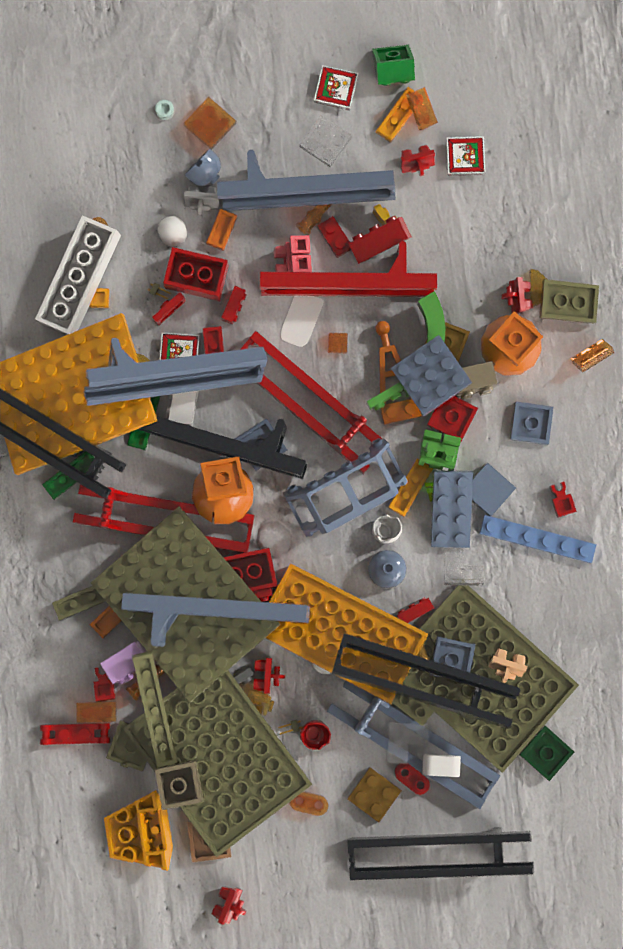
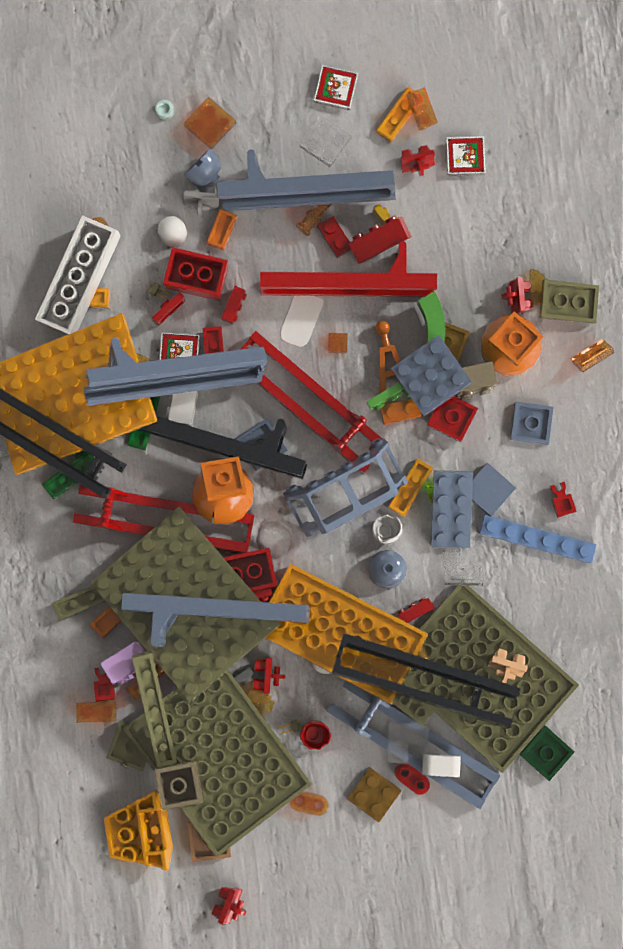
(74, 733): red plate -> none
(295, 255): coral hips -> none
(394, 65): green slope -> none
(439, 453): bright green hips -> none
(453, 653): sand blue tile -> none
(494, 836): black piece -> none

